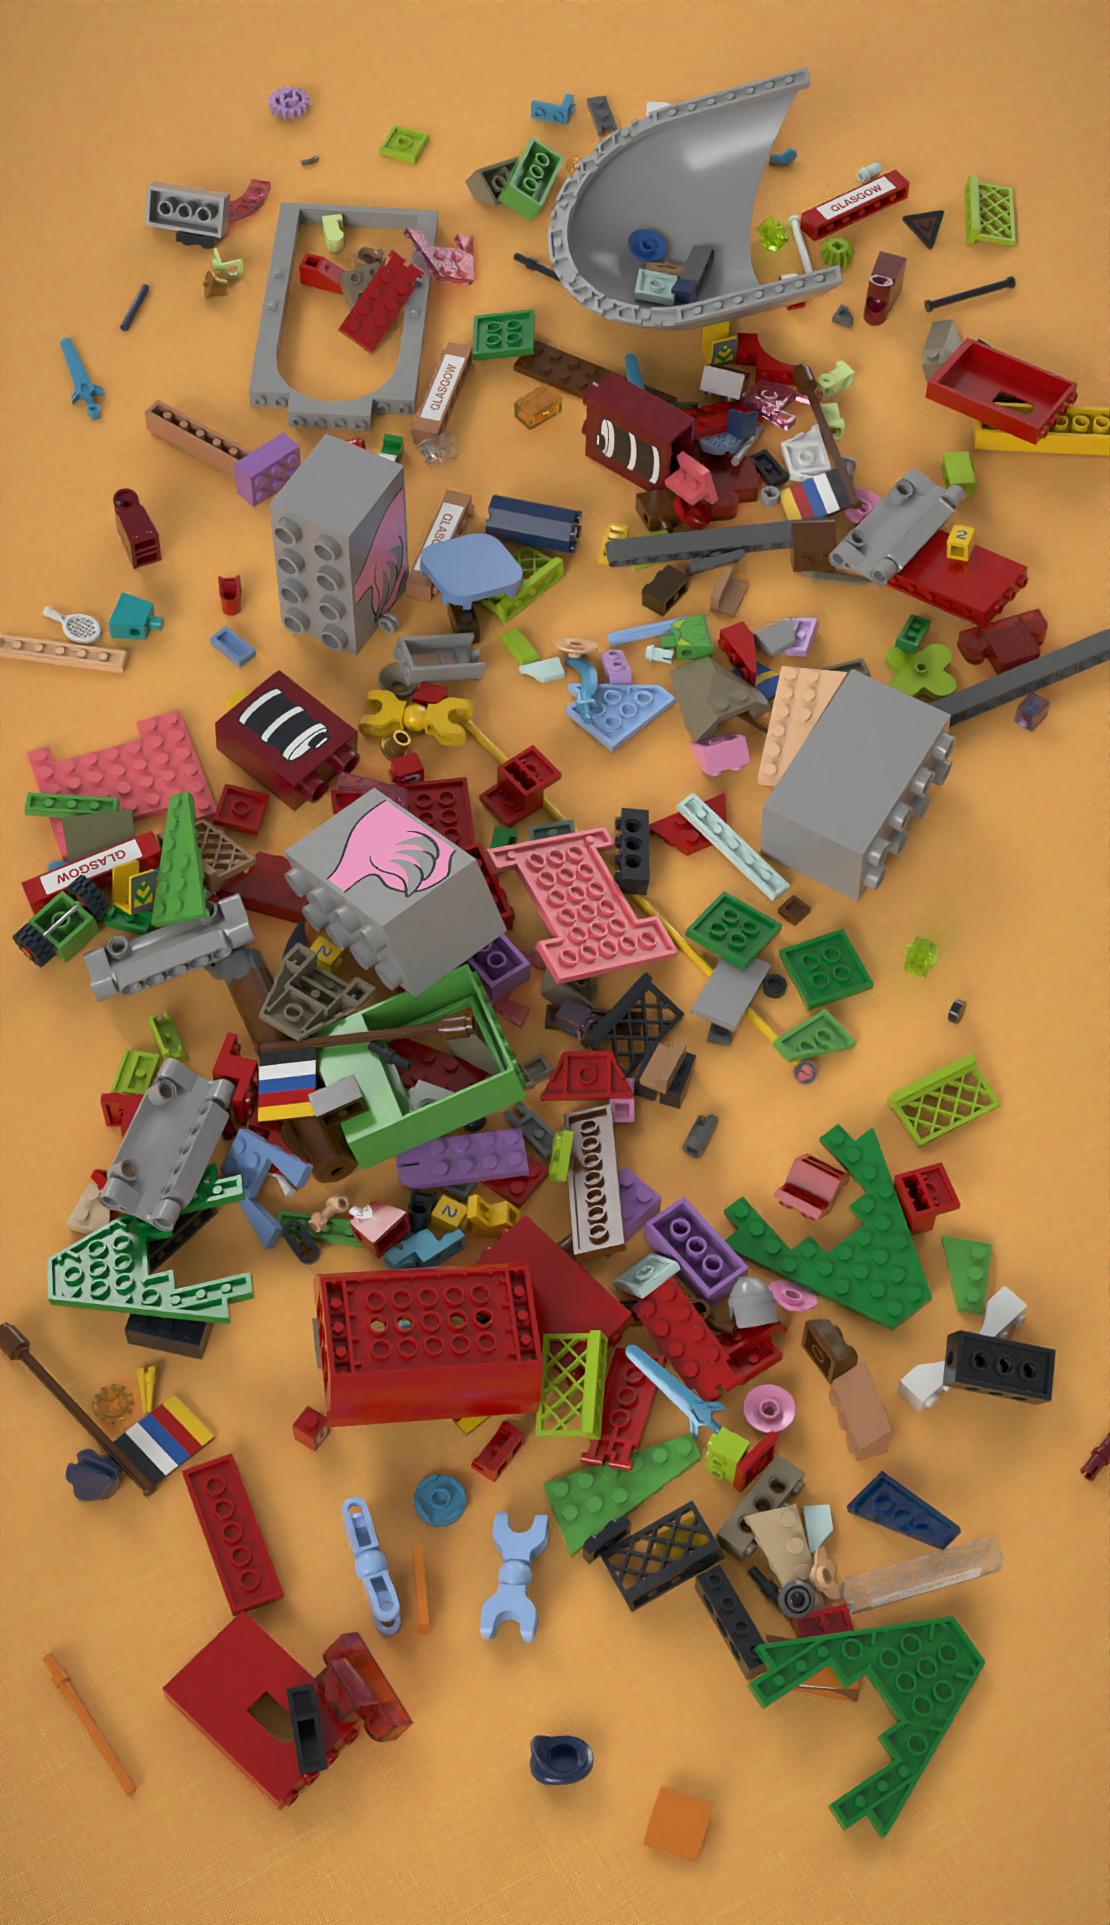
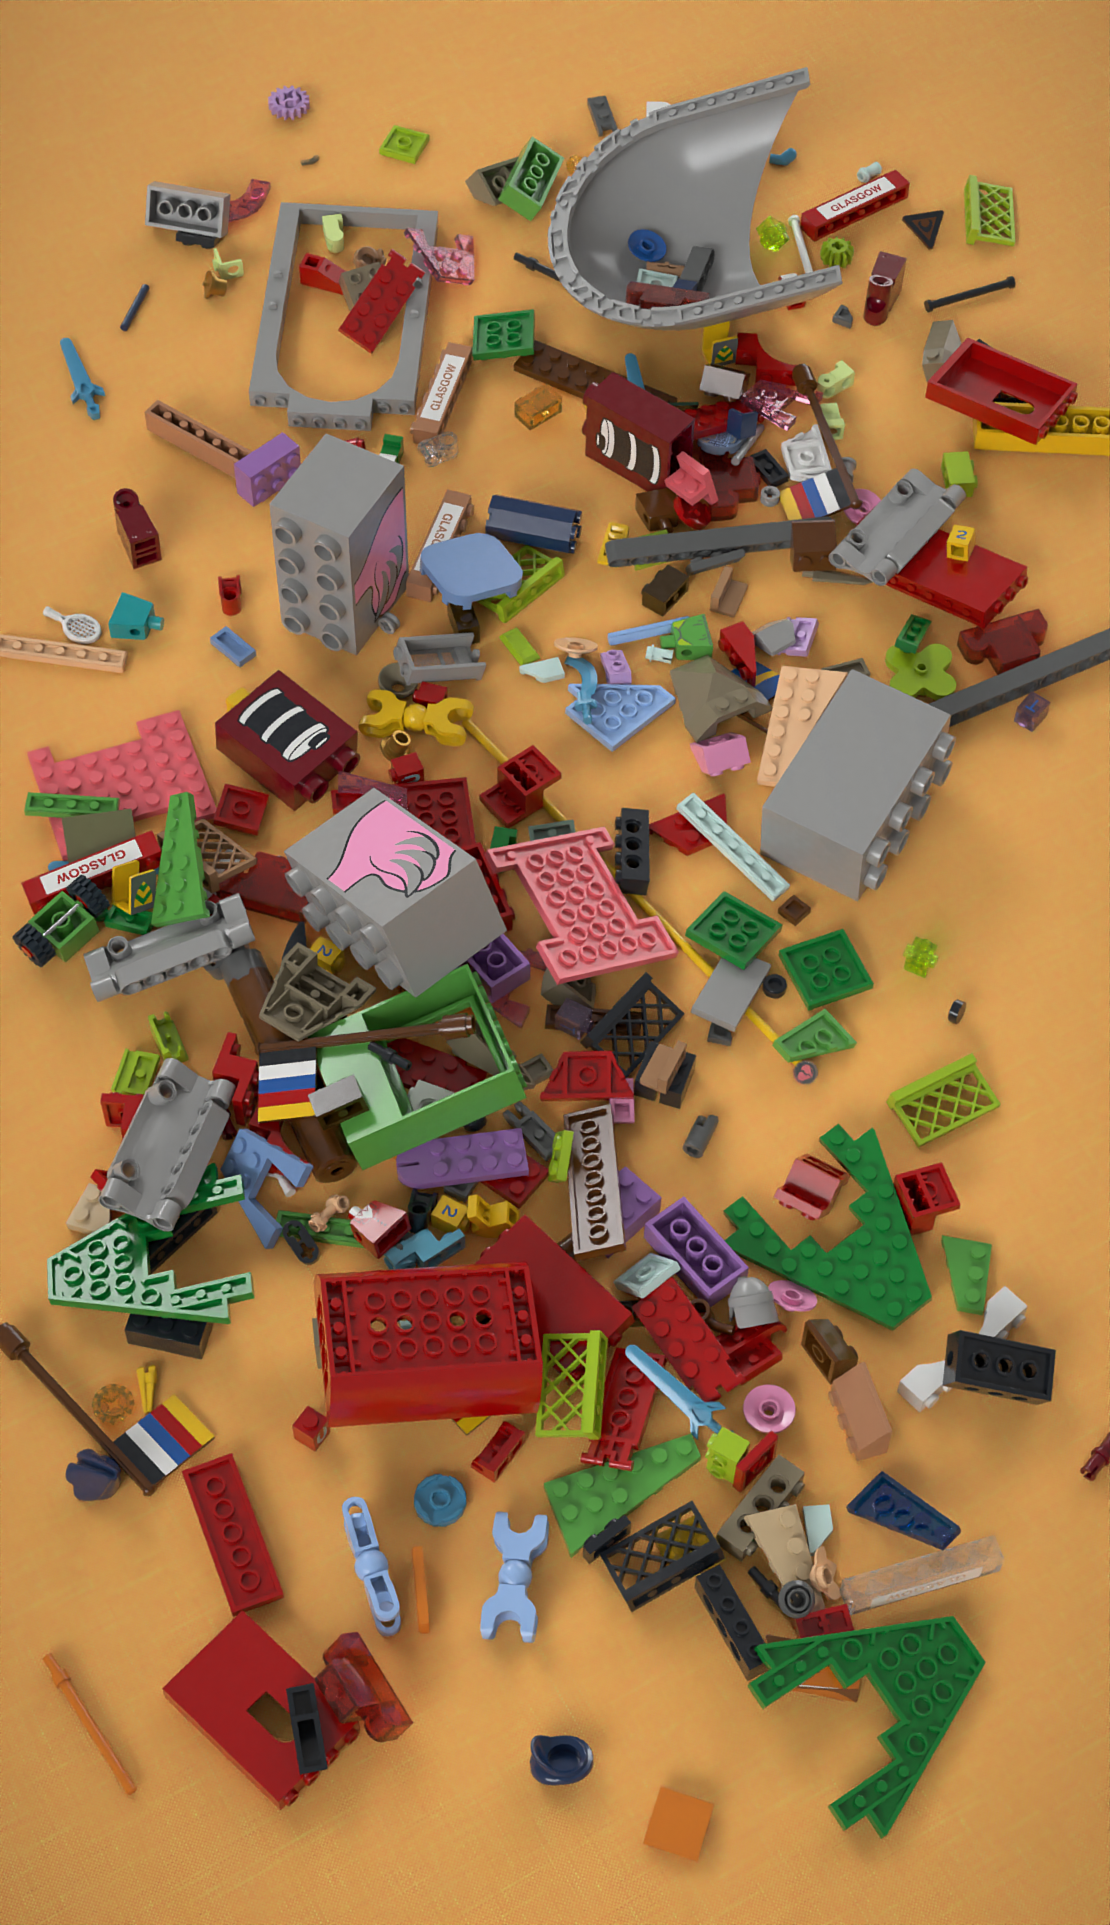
(552, 112): dark azure bracket -> none
(652, 295): none -> clear red brick

